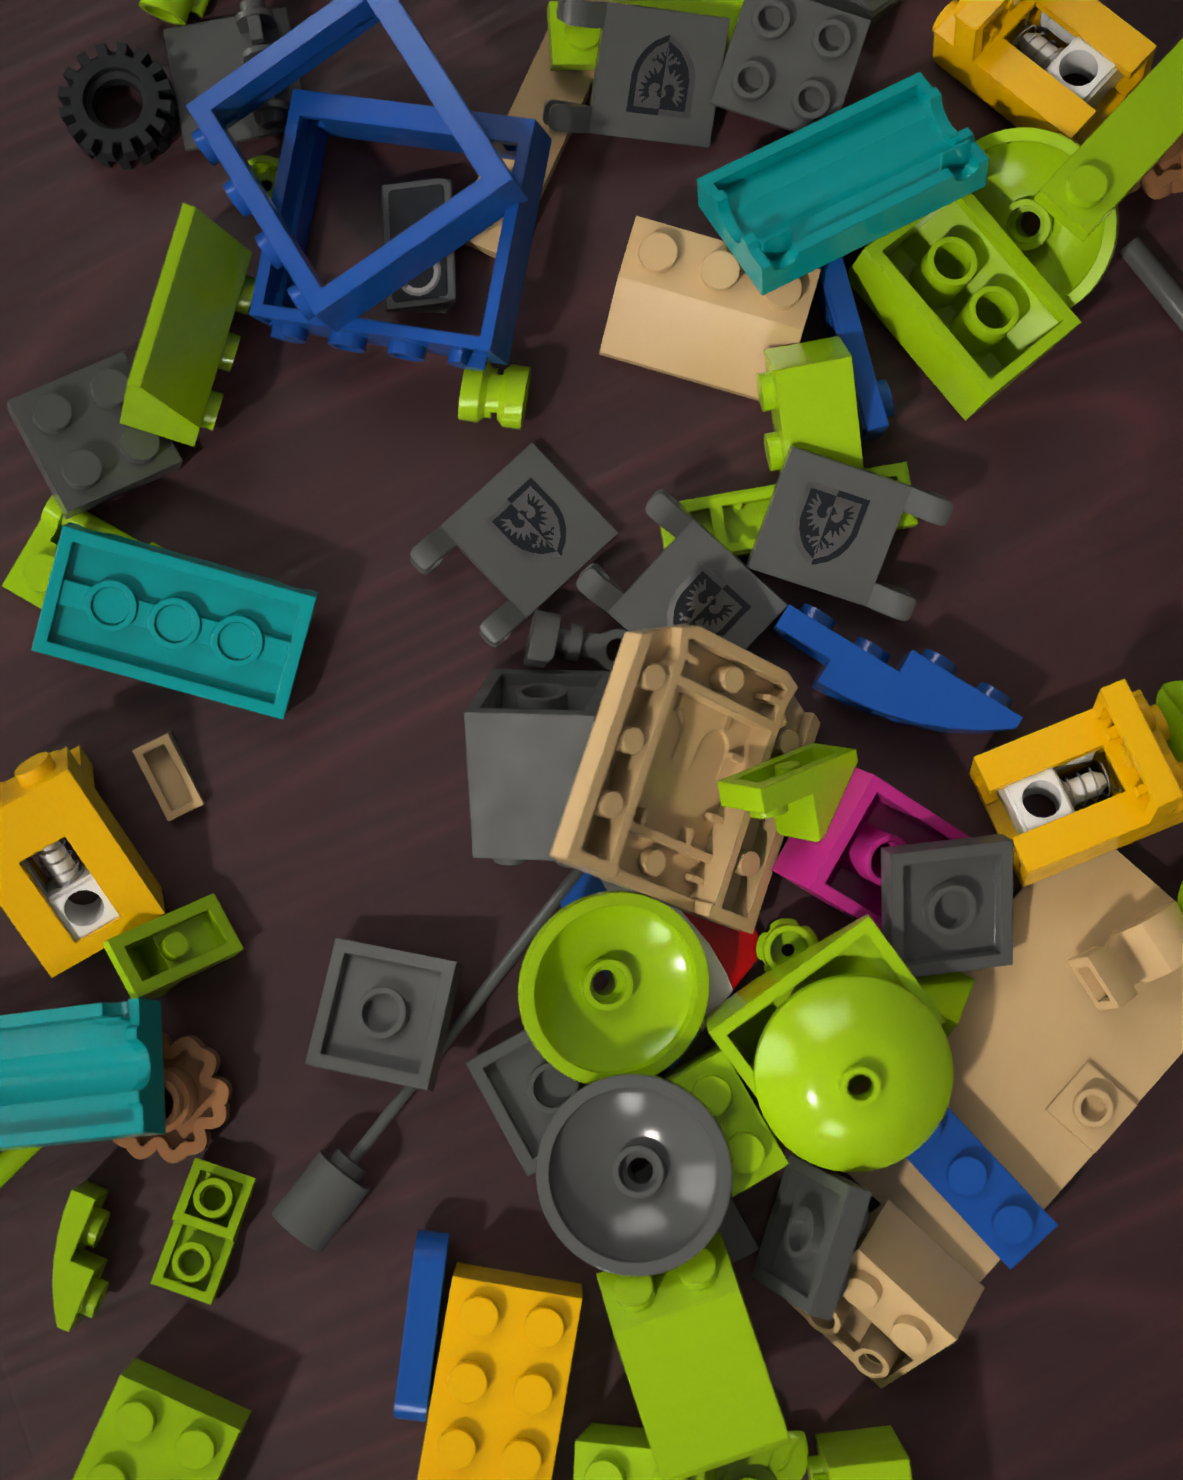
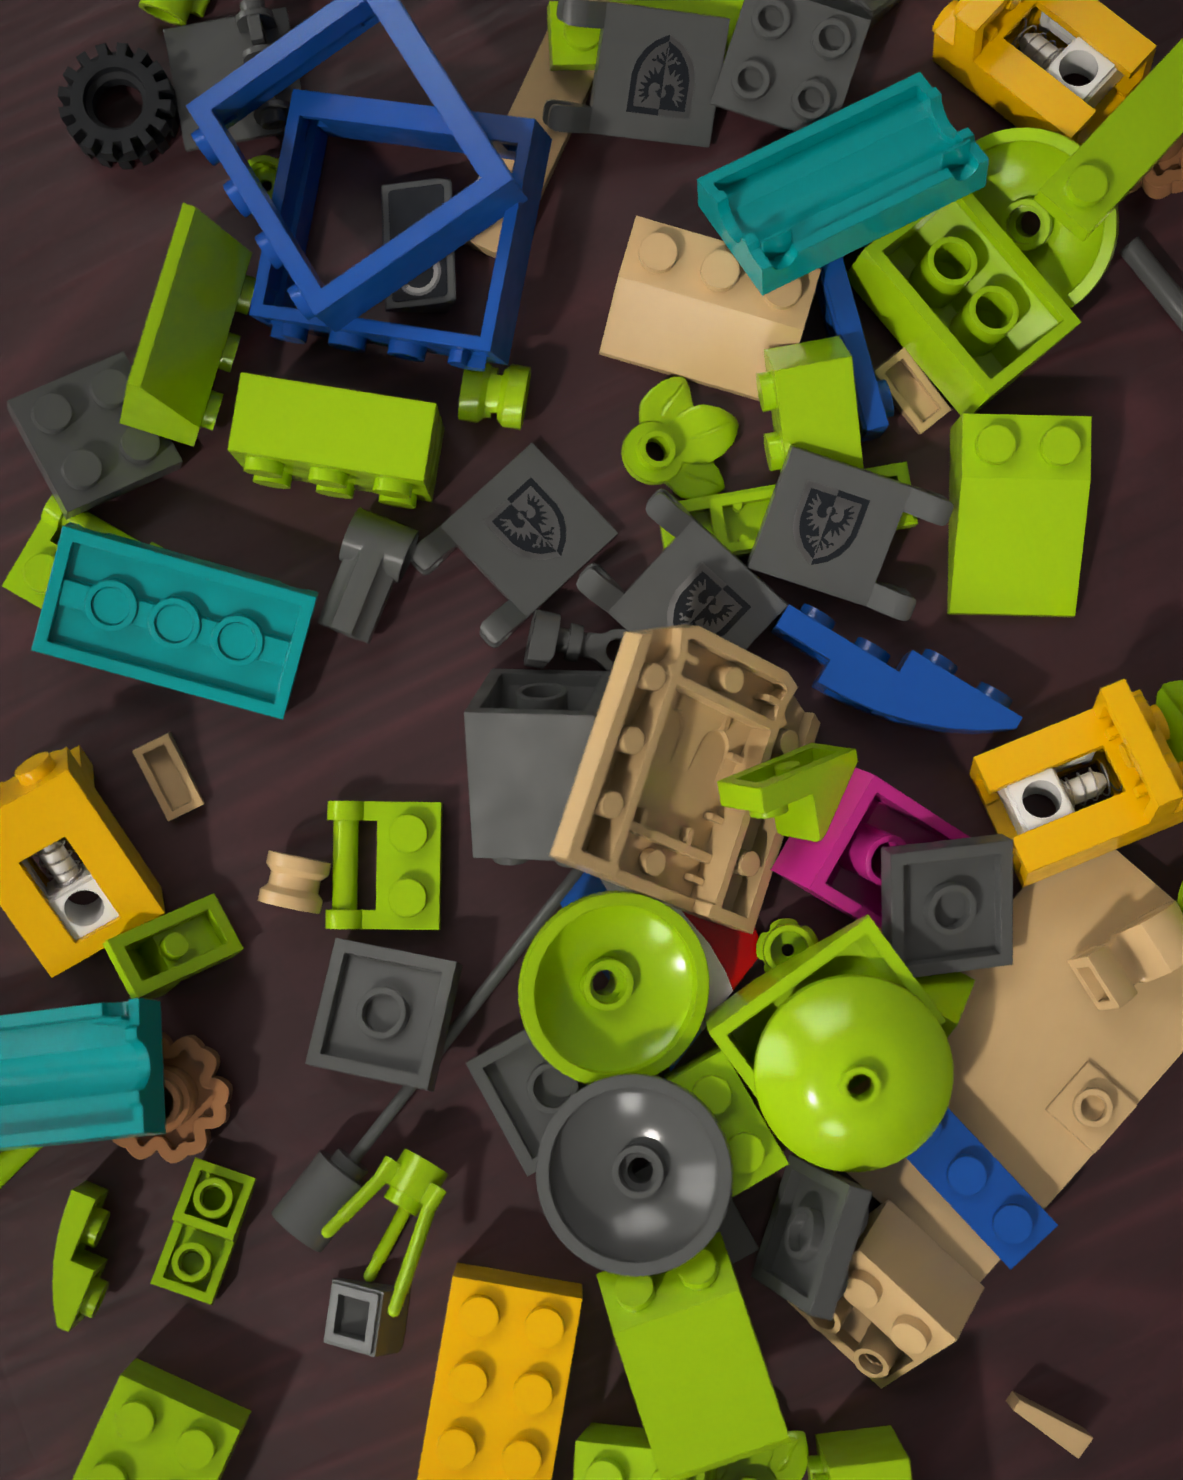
(294, 882): none -> tan wheel
(336, 440): none -> lime brick
(361, 1319): none -> dark grey slope
(373, 559): none -> dark grey piece
(405, 869): none -> lime plate
(412, 1187): none -> lime plant
(421, 1325): blue beam -> none
(687, 436): none -> lime plate
(912, 391): none -> tan piece
(1017, 513): none -> lime slope
(1061, 1430): none -> tan piece

